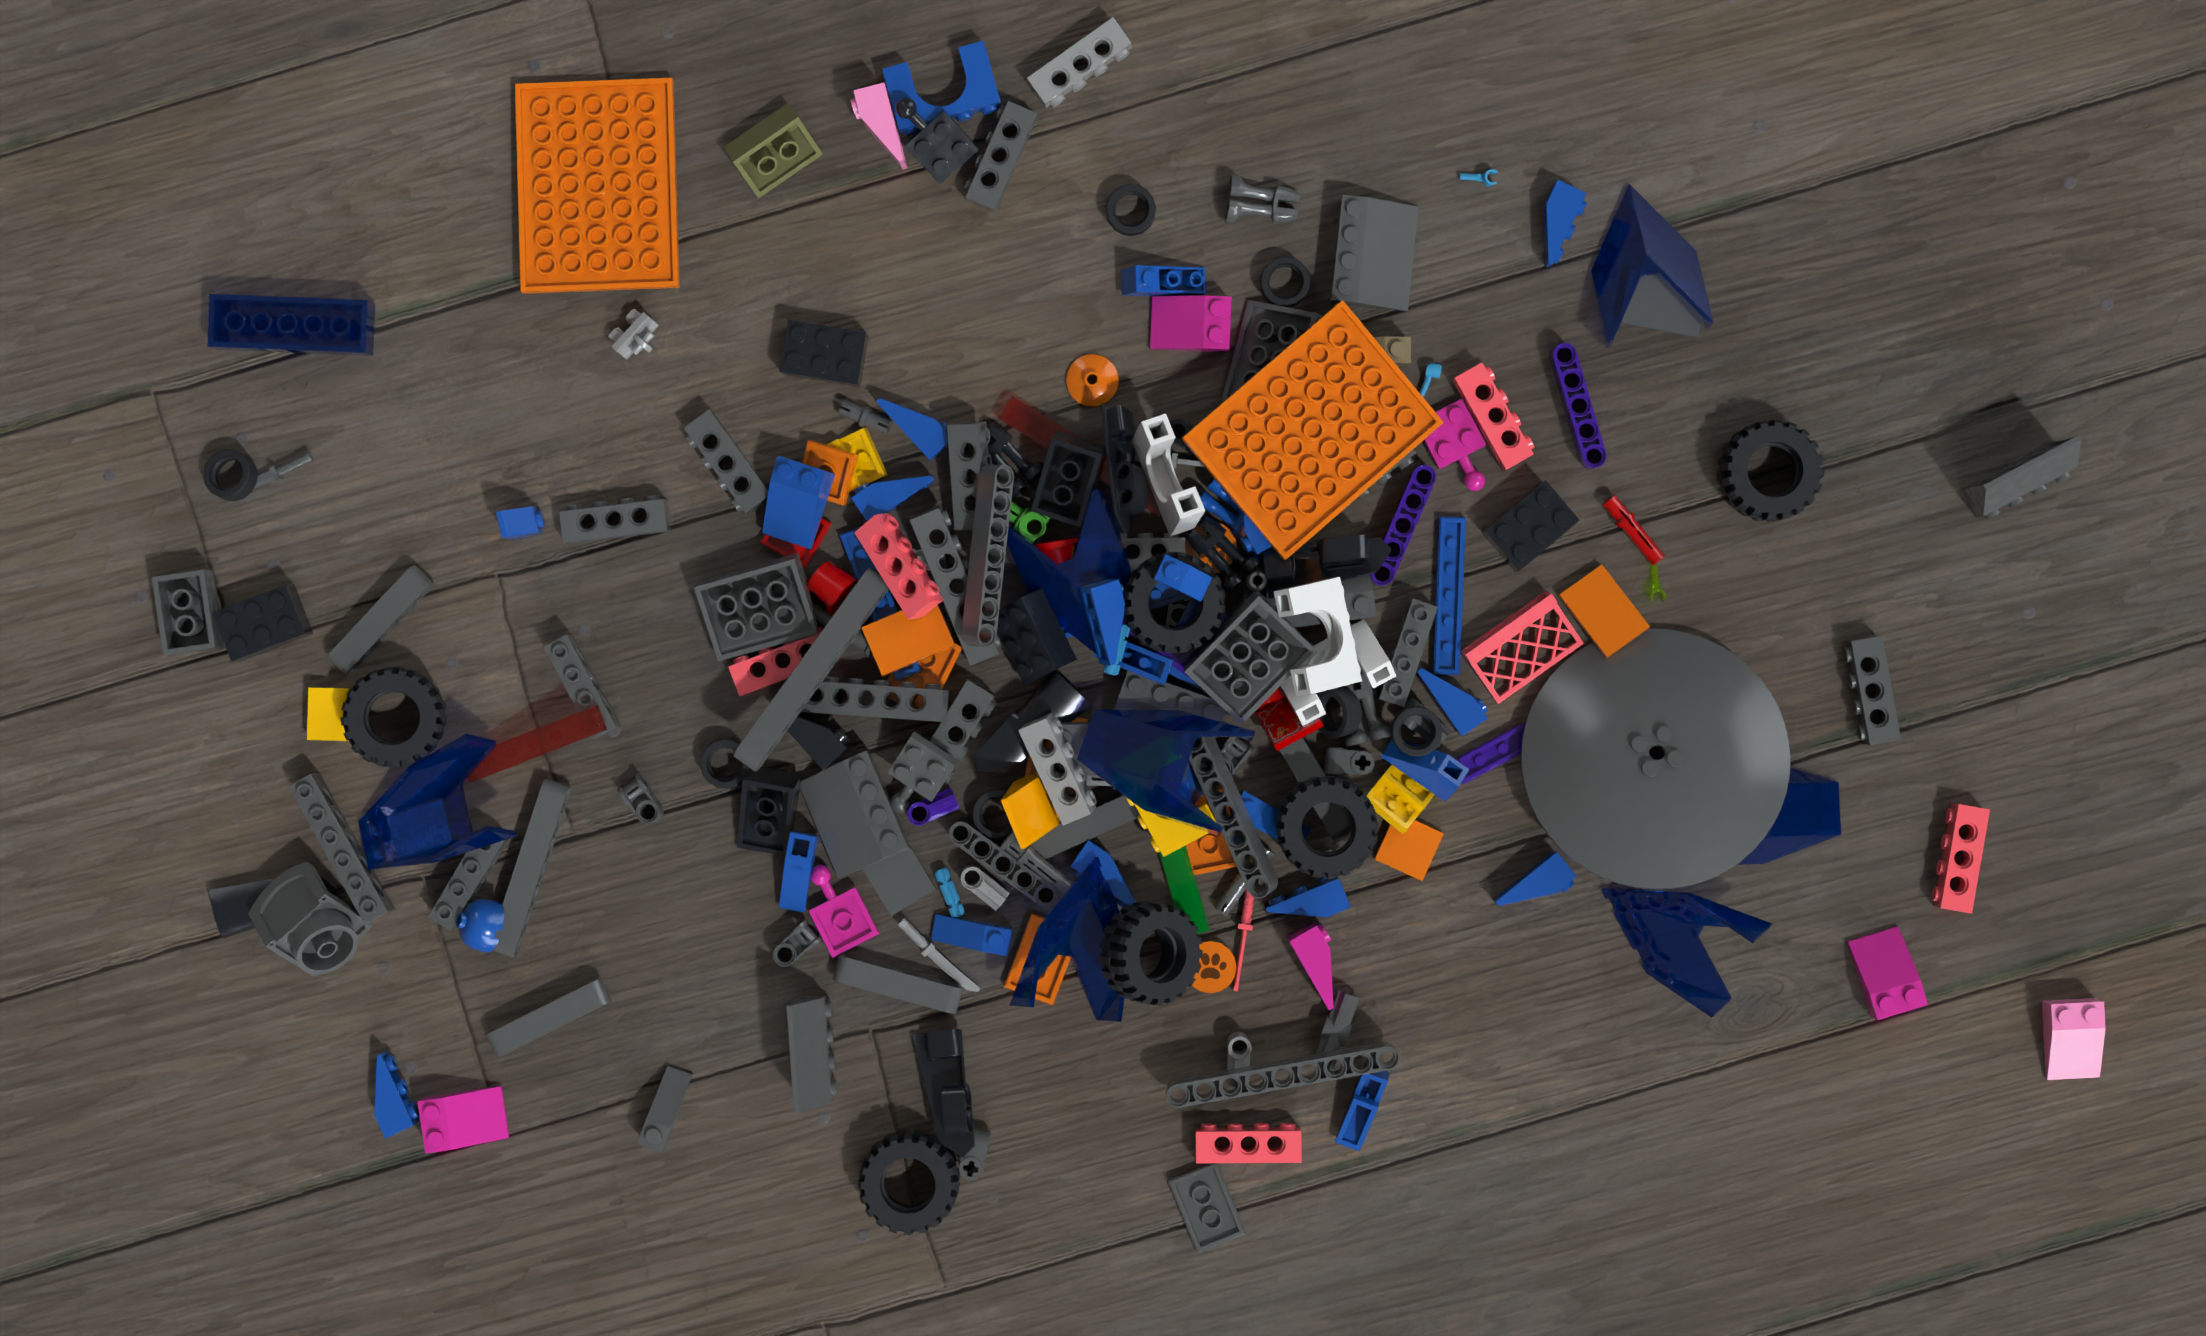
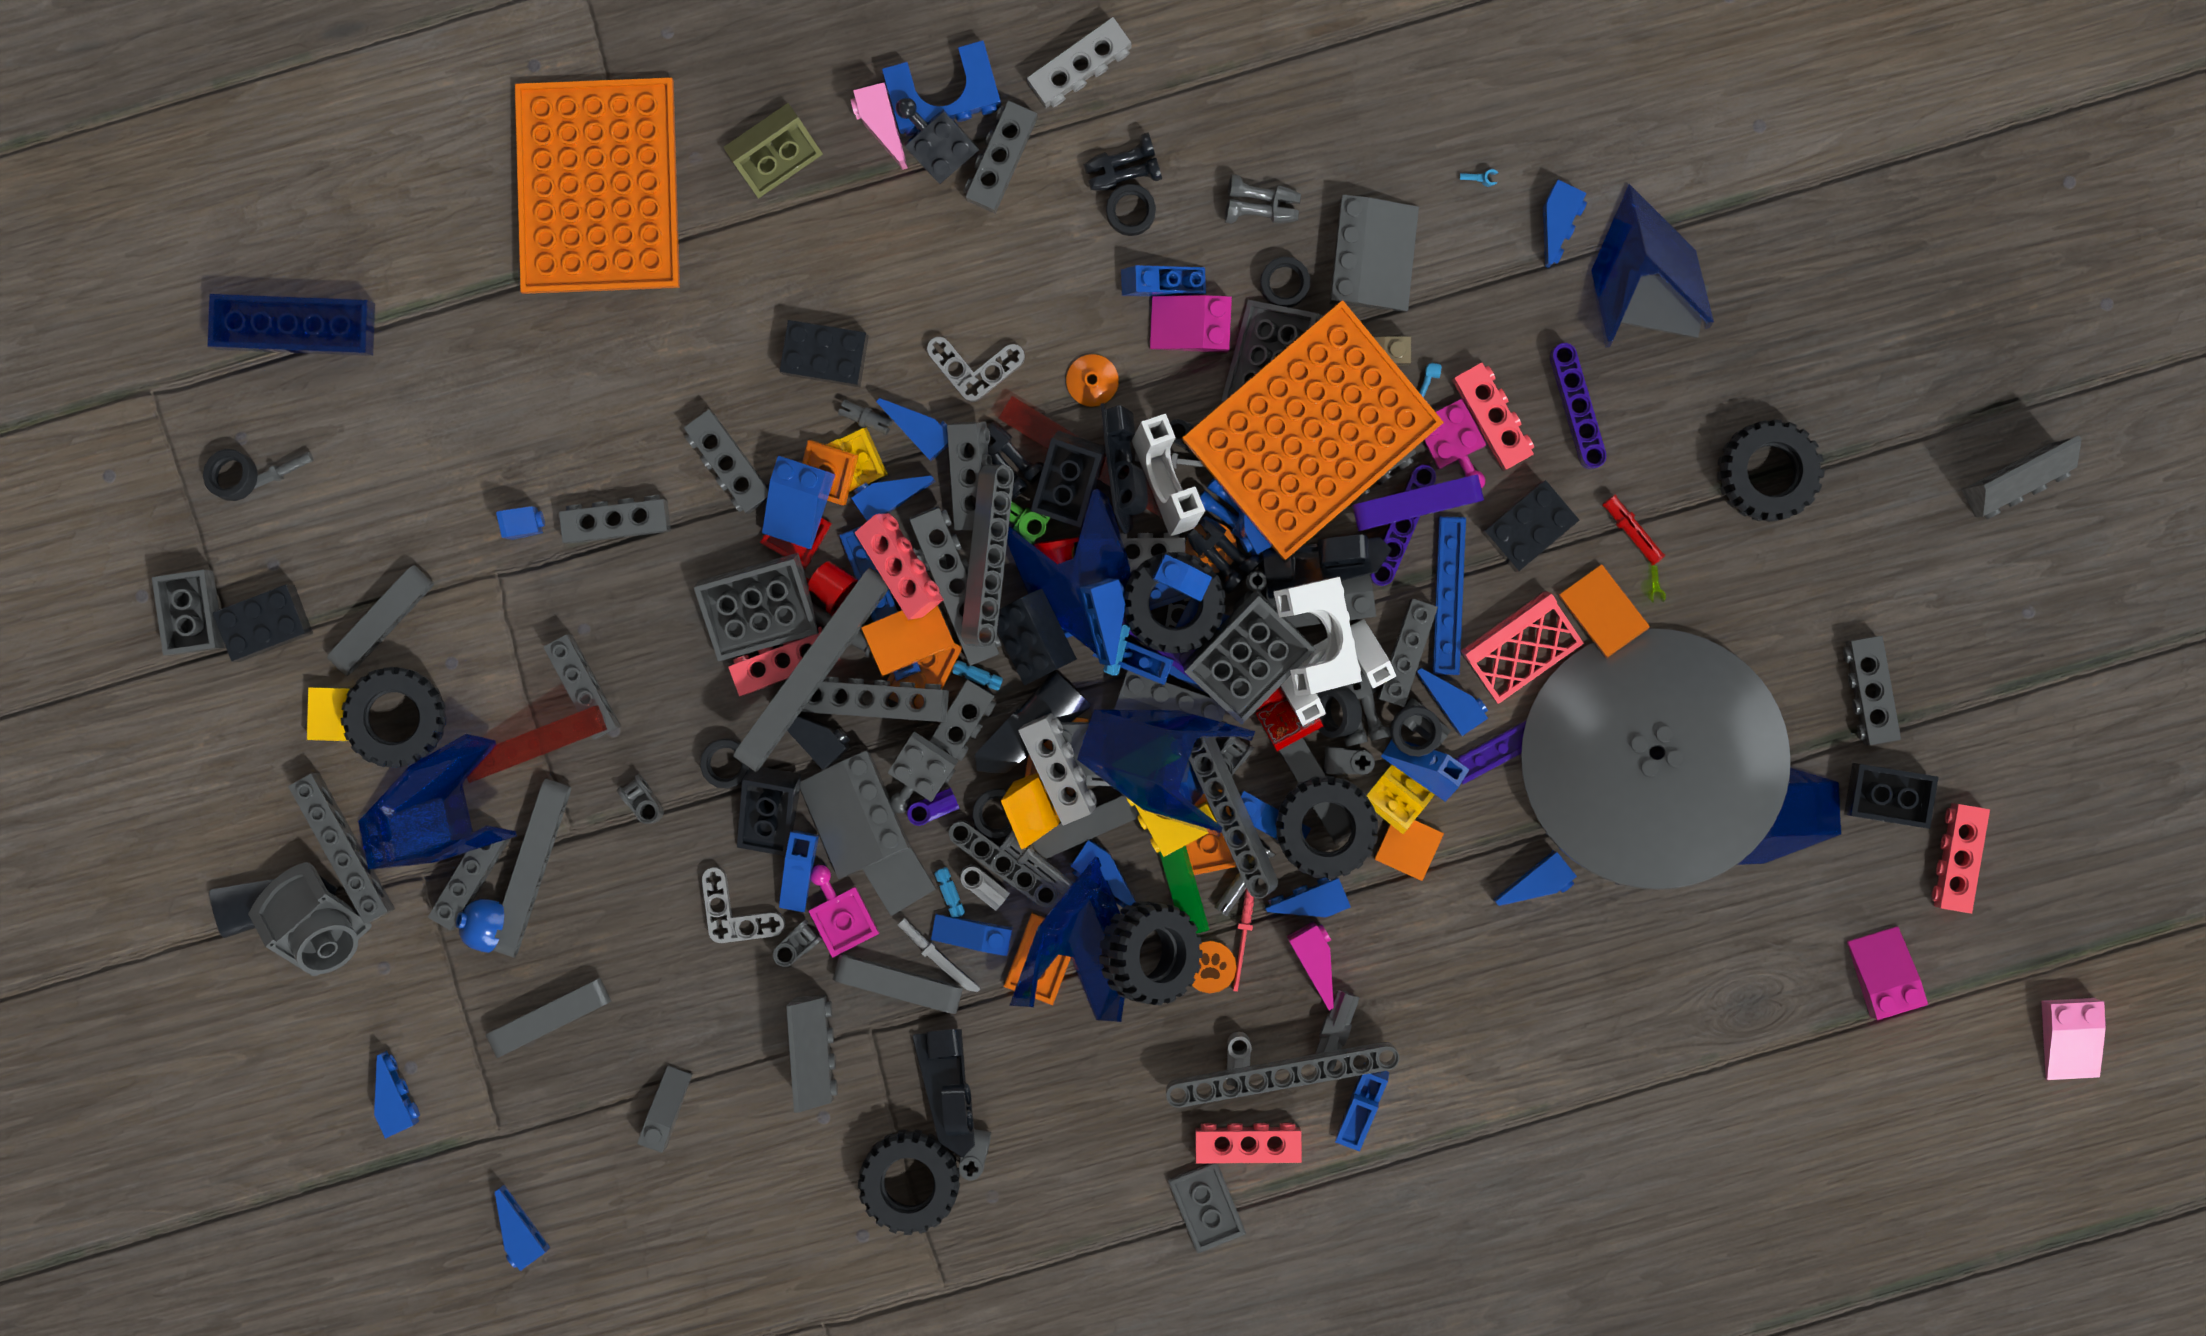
(463, 1119): dark pink slope -> none
(520, 1236): none -> blue slope
(636, 336): light grey hips -> none
(733, 923): none -> light grey beam
(968, 375): none -> light grey beam
(977, 675): none -> dark azure axle
(1112, 176): none -> black piece
(1418, 502): none -> dark purple beam
(1667, 938): clear blue windscreen -> none
(1891, 795): none -> black brick

